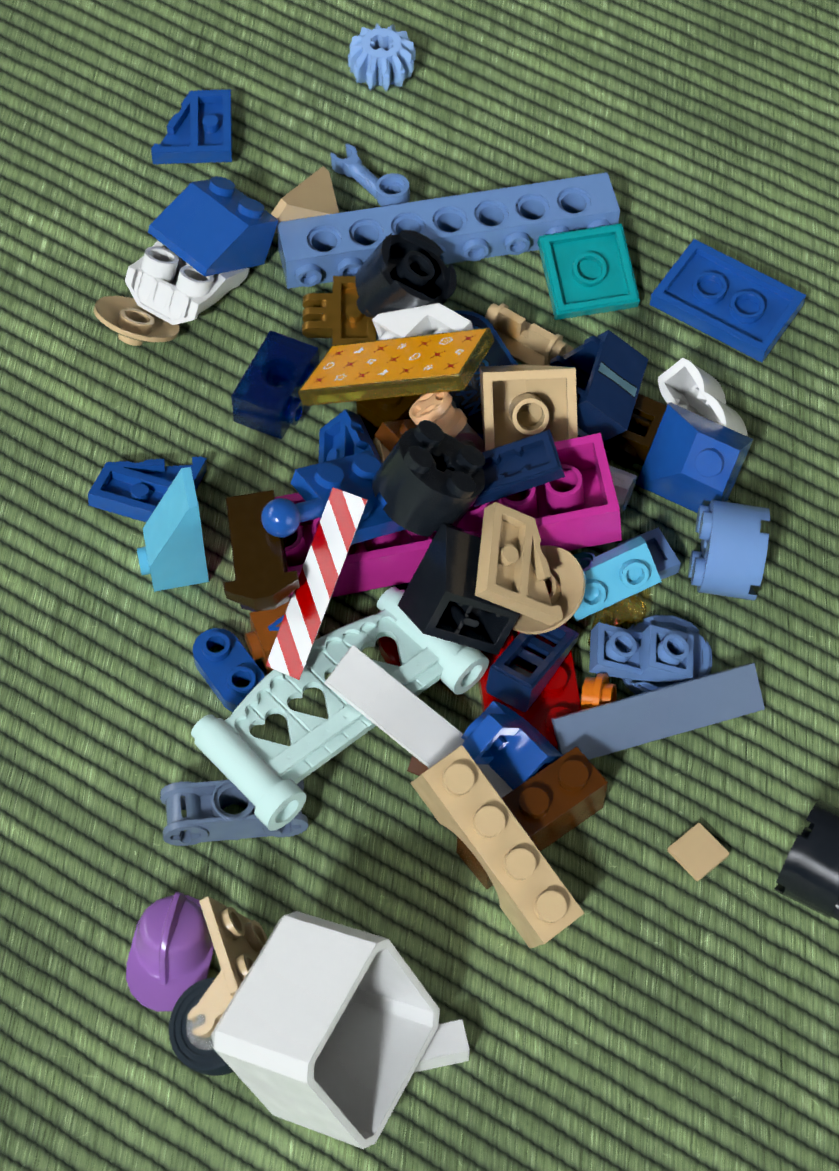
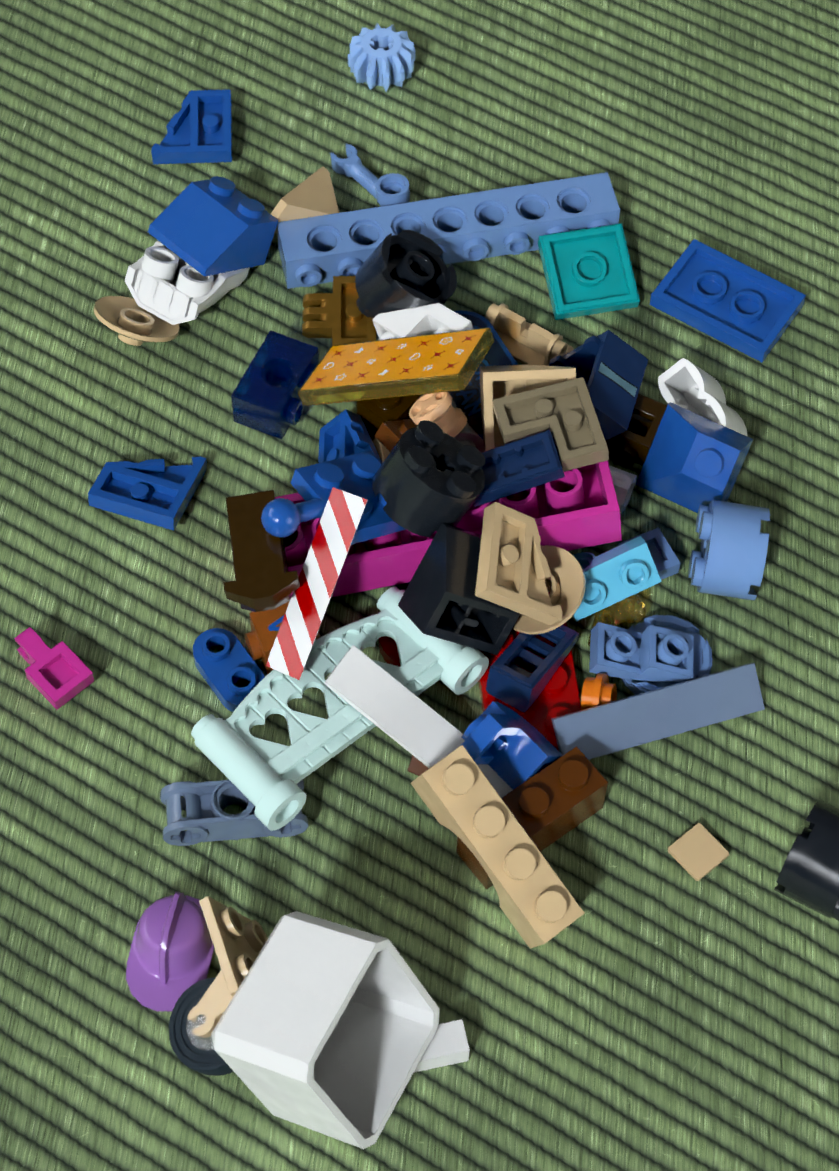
(54, 671): none -> dark pink plate
(175, 538): medium azure slope -> none
(564, 411): none -> dark tan plate

